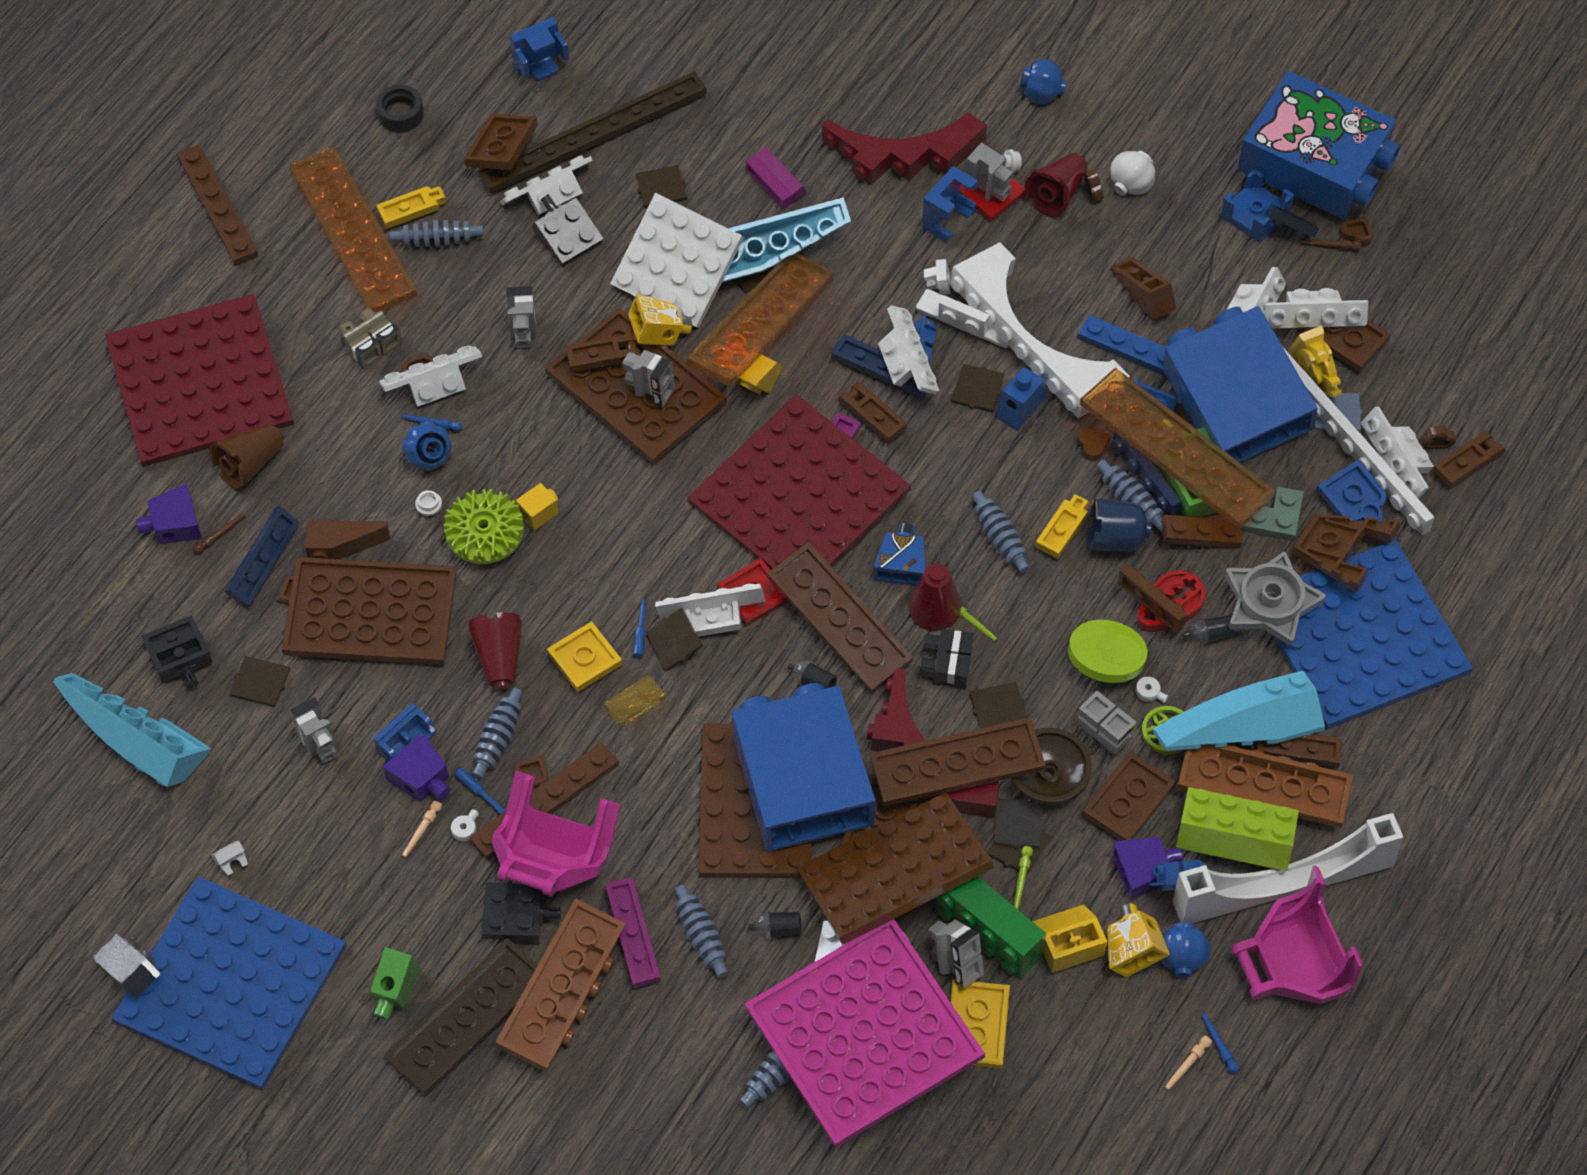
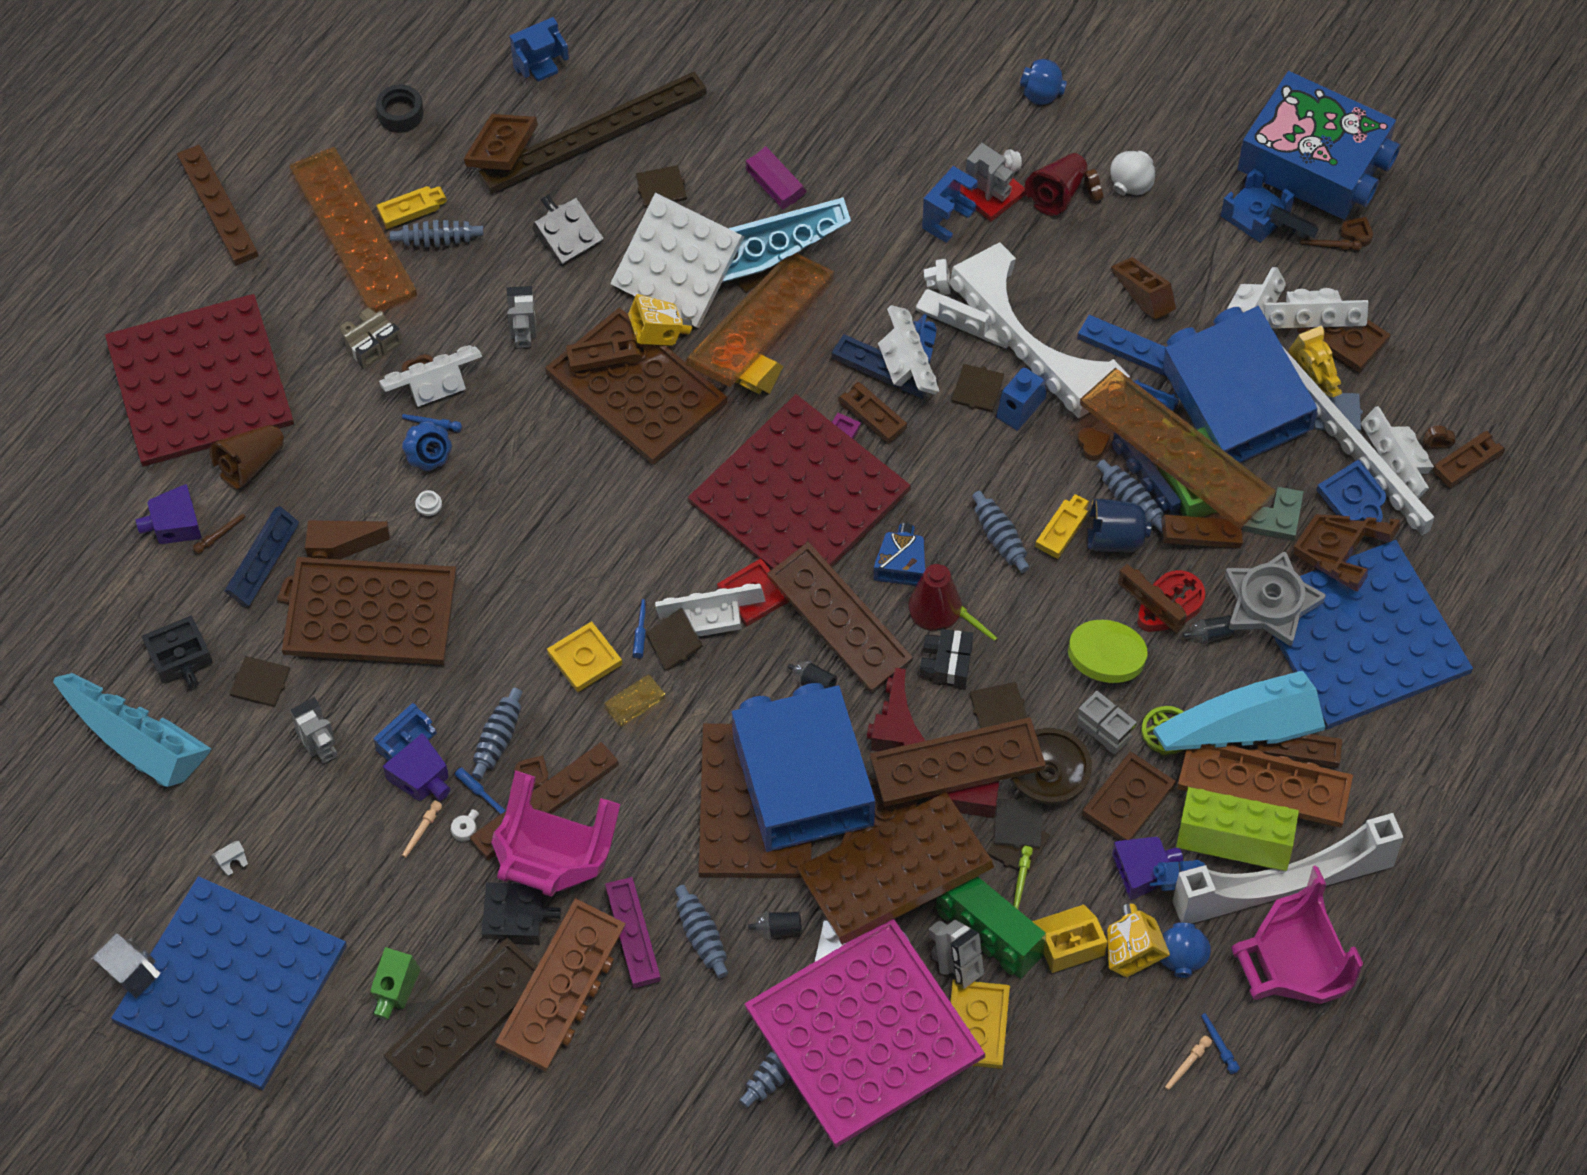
(484, 527): lime wheel -> none
(497, 647): dark red cone -> none
(538, 506): yellow brick -> none
(559, 184): white bracket -> none
(650, 375): light grey hips -> none
(908, 155): dark red arch -> none
(1154, 690): white piece -> none

